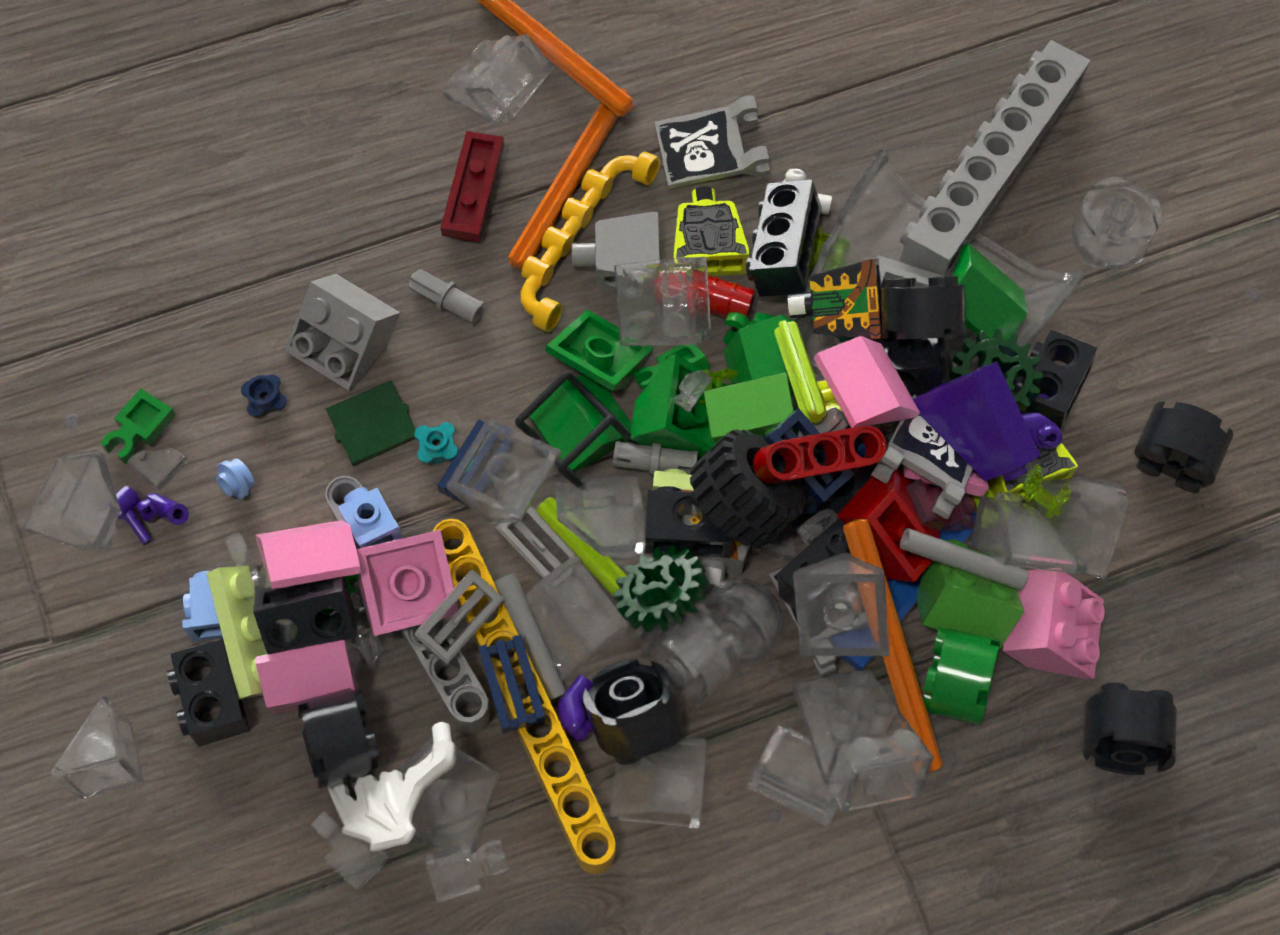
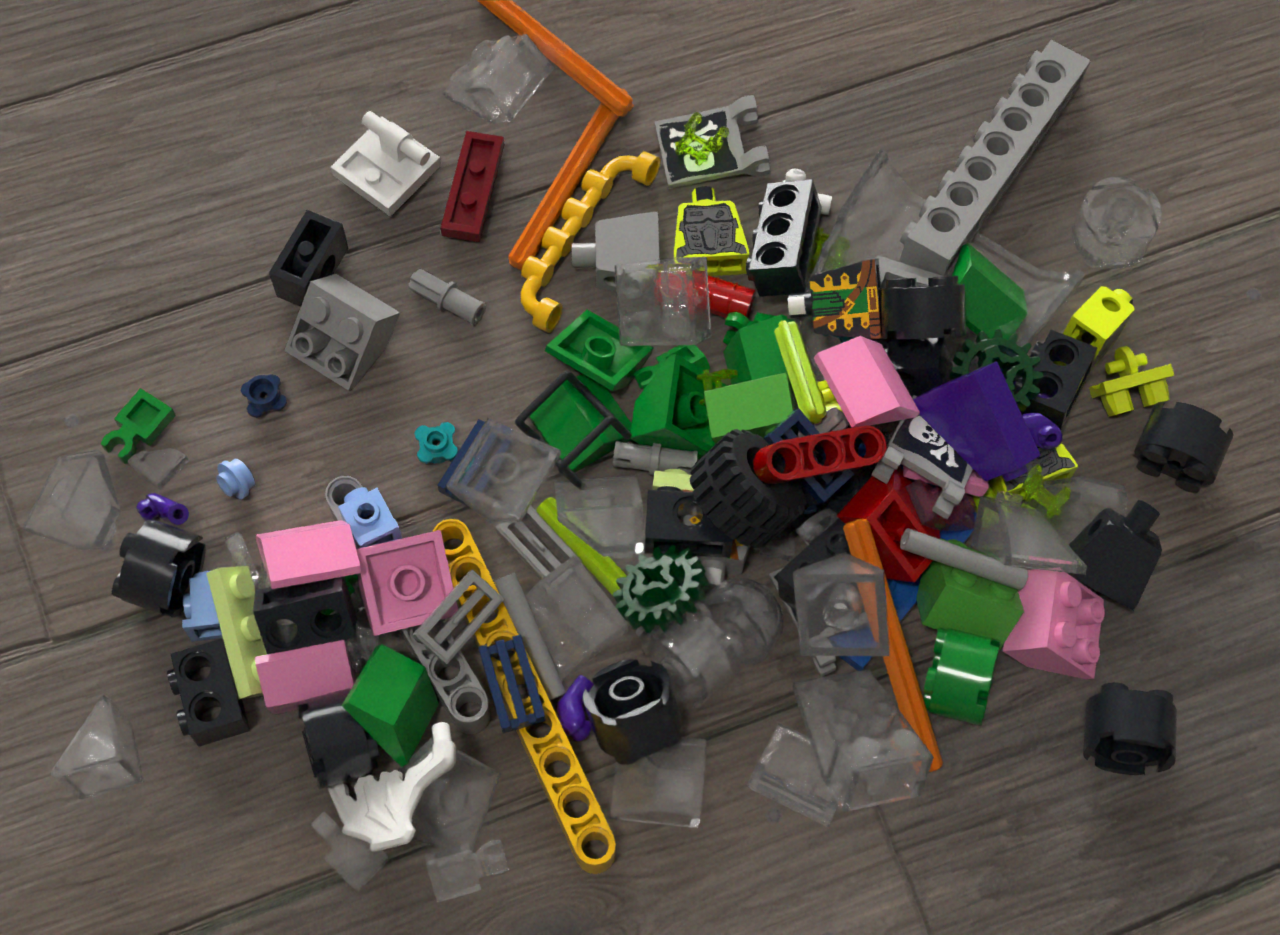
(127, 502): dark purple hand -> none
(158, 567): none -> black brick
(308, 255): none -> black brick
(371, 423): dark green piece -> none
(385, 164): none -> white plate
(393, 702): none -> green slope
(691, 389): clear tile -> none
(712, 144): none -> clear neon green piece
(1103, 317): none -> neon yellow torso
(1119, 553): none -> black torso
(1150, 383): none -> neon yellow hips

